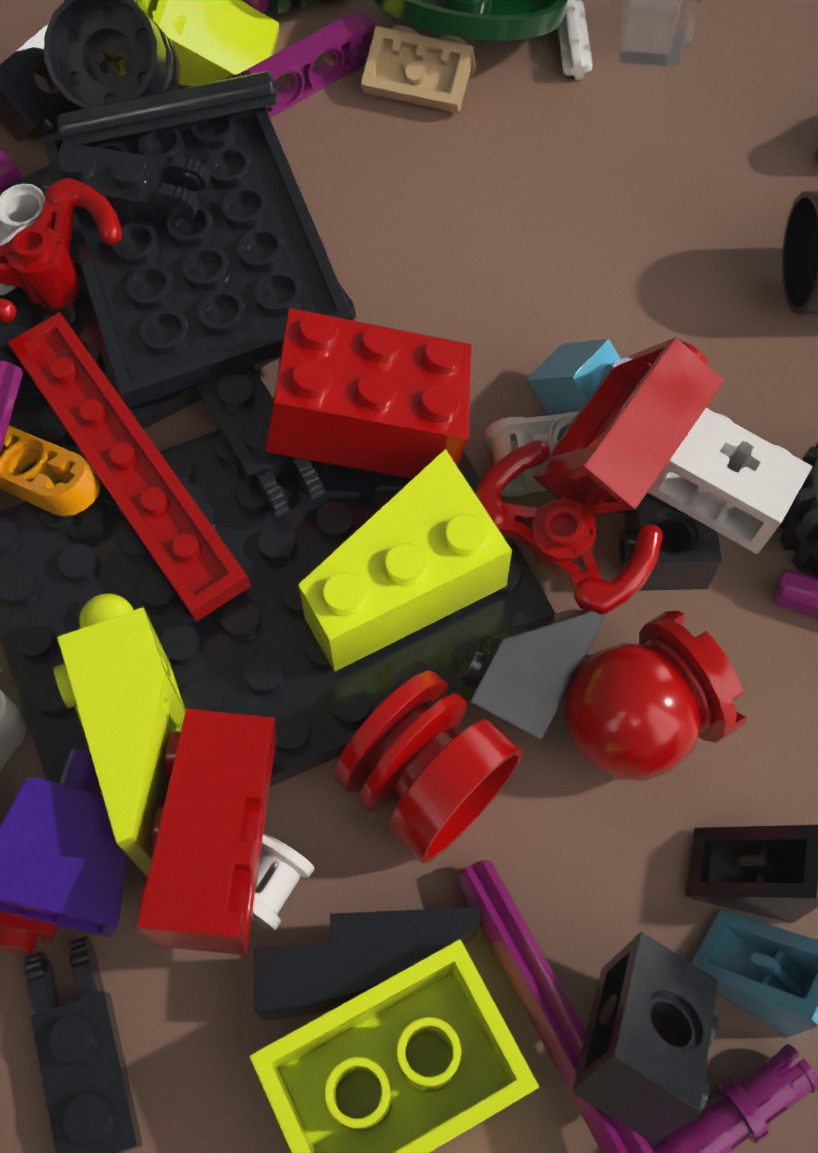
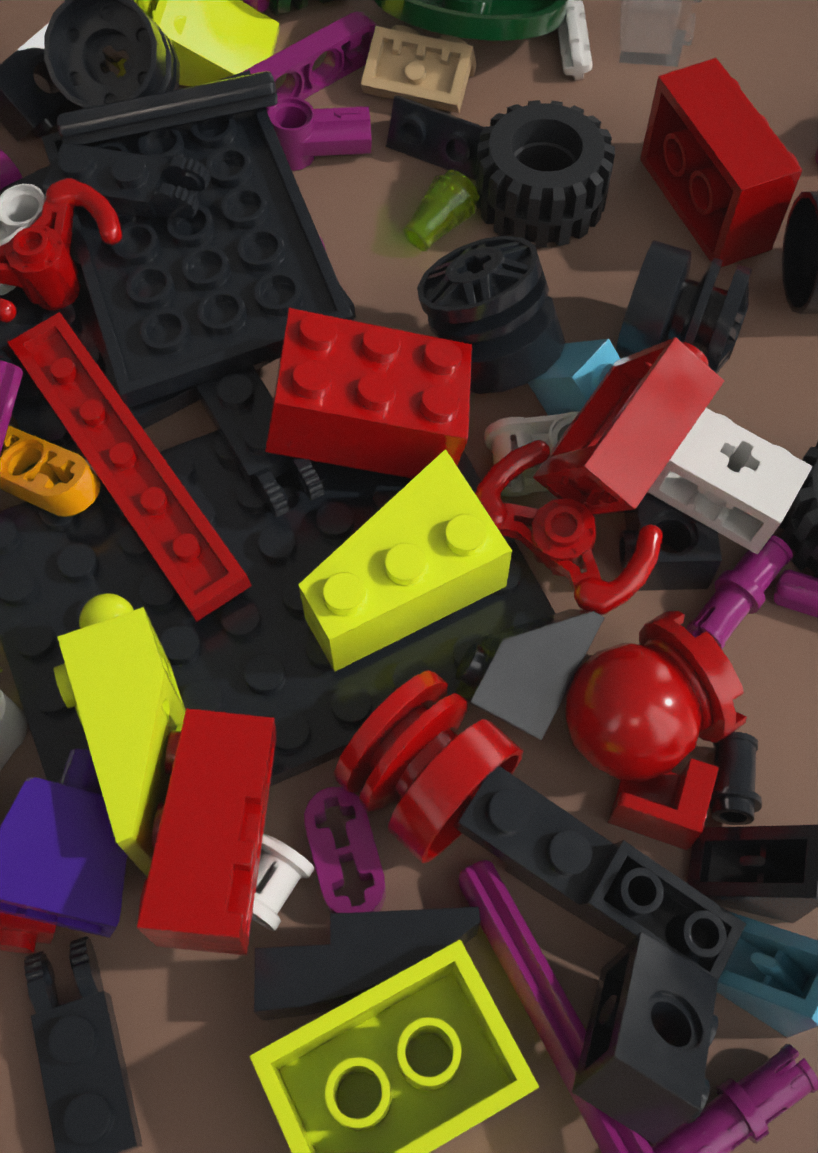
(319, 132): none -> magenta piece
(360, 849): none -> magenta beam
(434, 136): none -> black hinge
(443, 208): none -> clear neon green cone
(500, 304): none -> black wheel
(543, 172): none -> black tyre
(592, 877): none -> black slope
(667, 806): none -> red panel
(673, 306): none -> black wheel
(718, 162): none -> red brick
(734, 789): none -> black pin
(740, 591): none -> magenta pin

